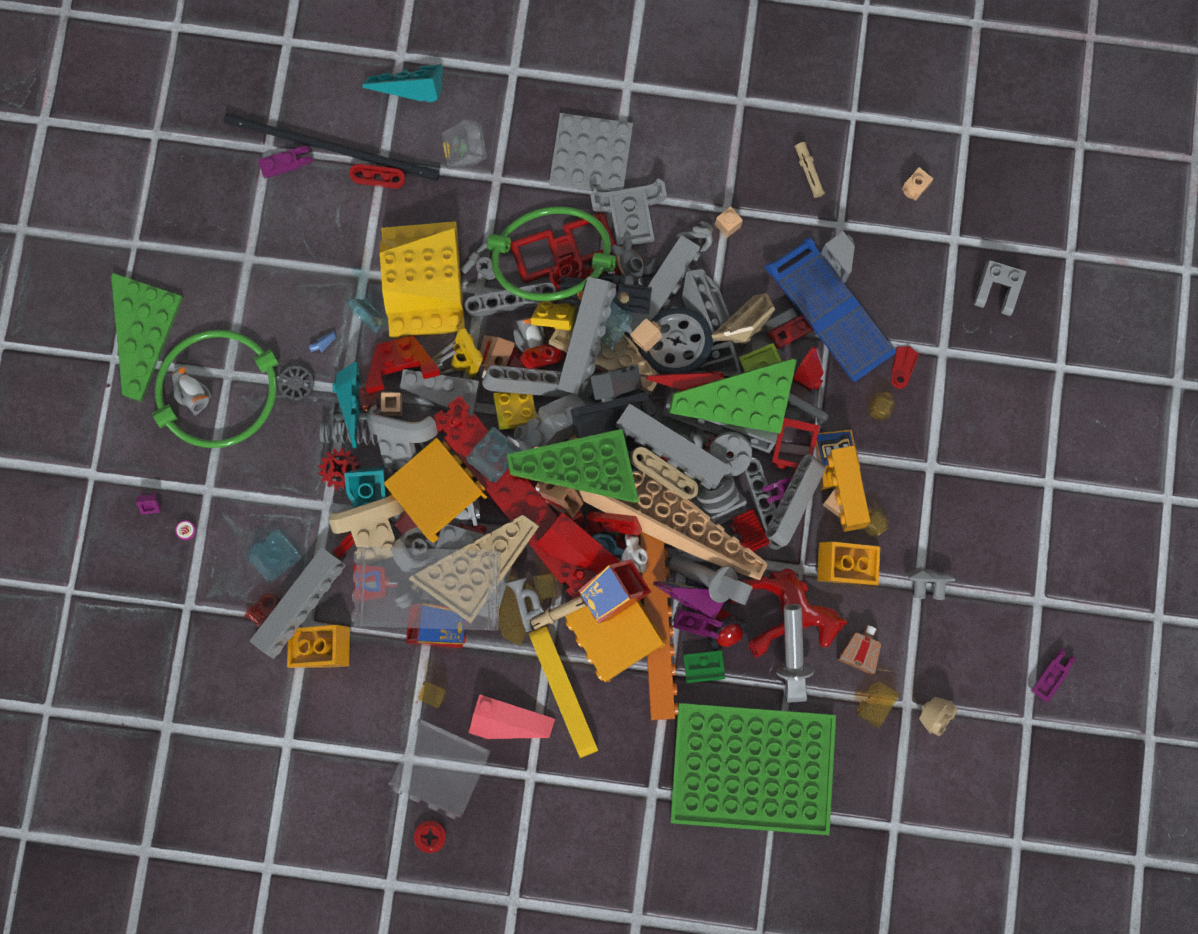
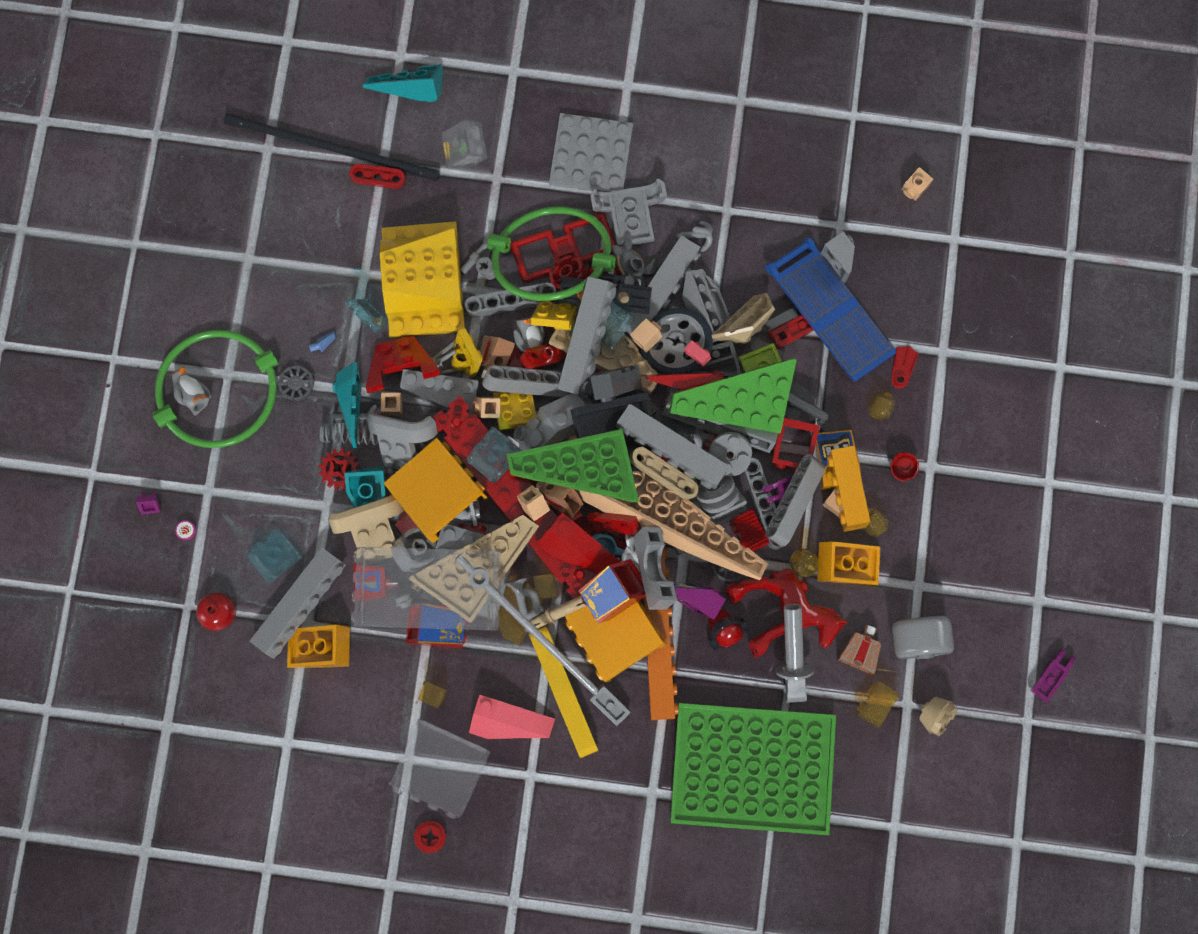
(142, 327): bright green wing -> none
(216, 611): none -> red cylinder
(259, 611): clear red piece -> none
(284, 162): magenta hinge -> none
(344, 545): red axle -> none
(369, 399): clear red brick -> none
(486, 407): none -> light nougat brick
(536, 506): none -> light nougat brick
(600, 697): none -> light grey bar
(649, 547): none -> light grey arch
(695, 351): none -> coral piece
(695, 623): magenta hinge -> none
(704, 666): green plate -> none
(722, 583): light grey piece -> none
(728, 222): light nougat brick -> none
(804, 562): none -> clear yellow head
(809, 169): tan pin -> none
(810, 371): red wedge -> none
(904, 466): none -> red hair
(922, 576): light grey connector -> none
(923, 637): none -> light grey wheel
(1003, 275): light grey brick -> none

